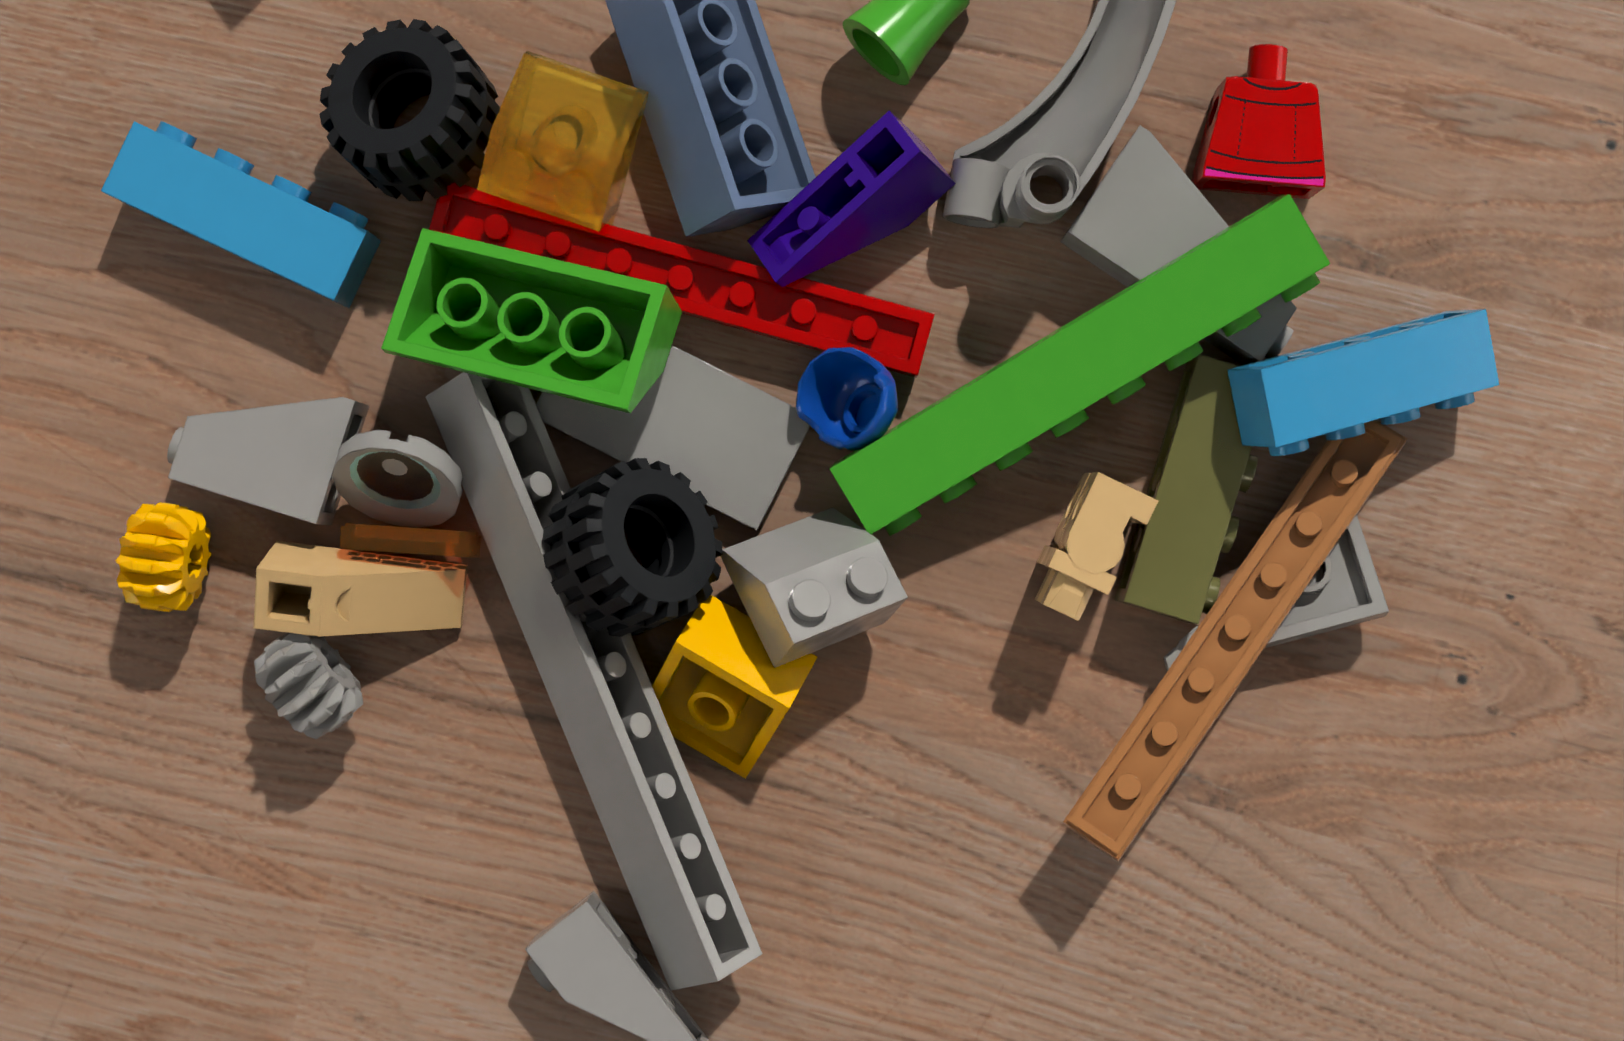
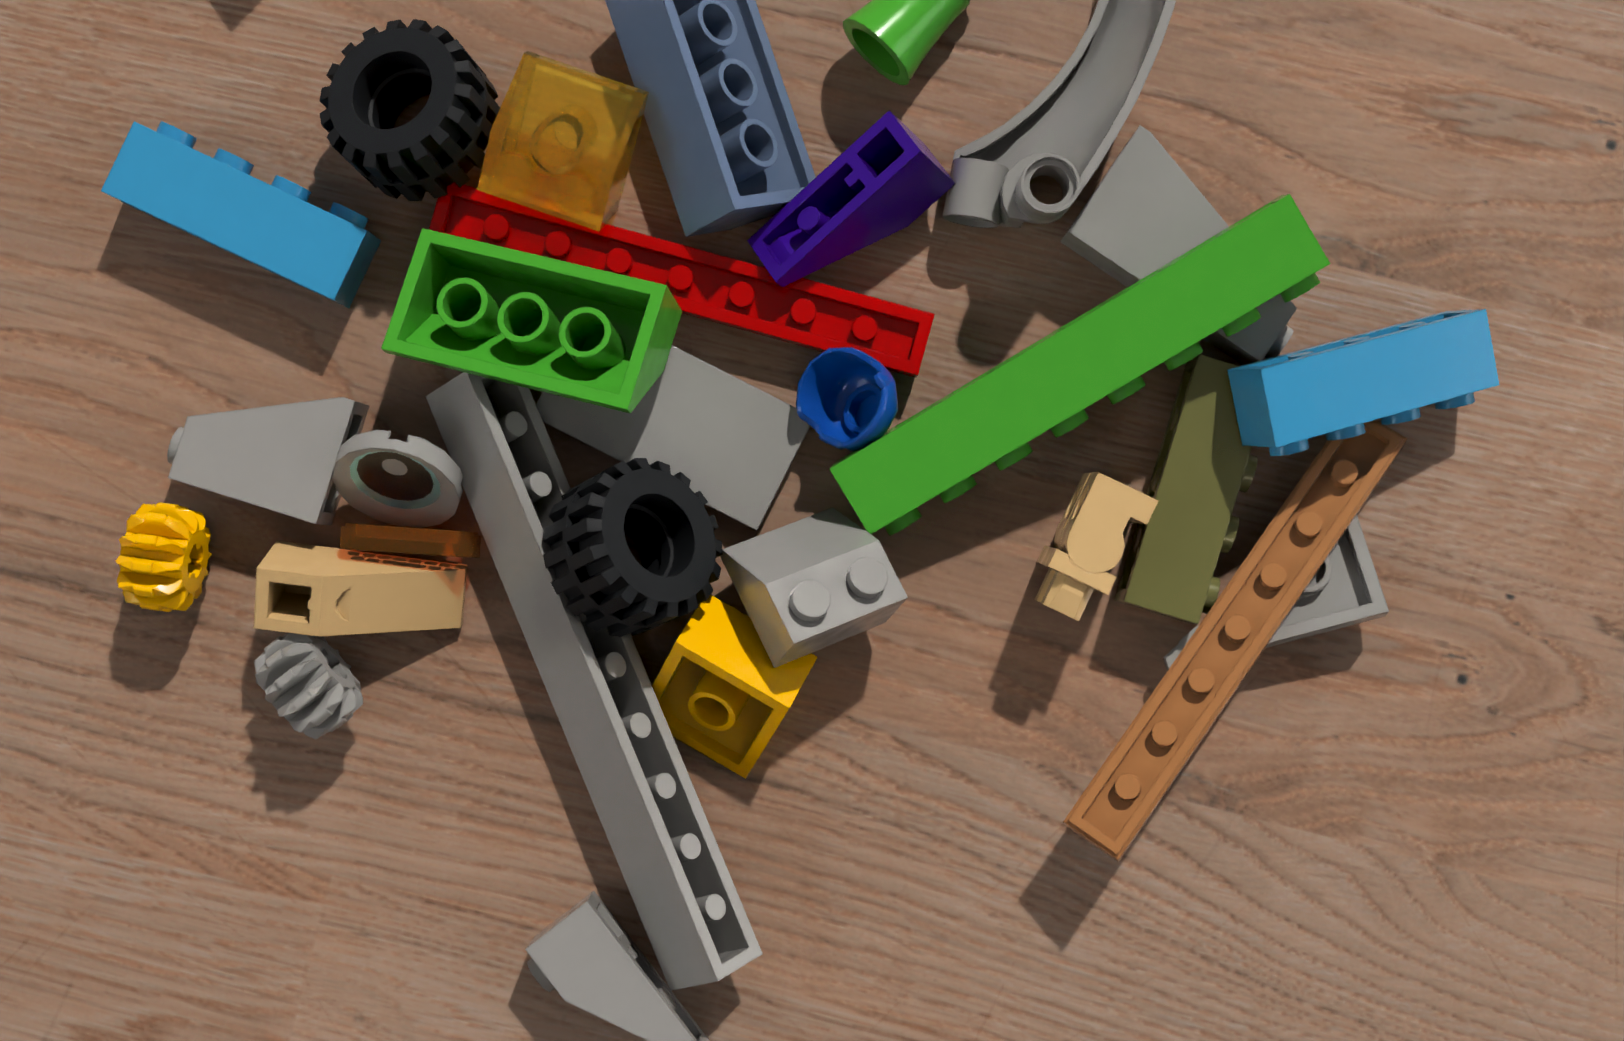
(1263, 132): red torso -> none

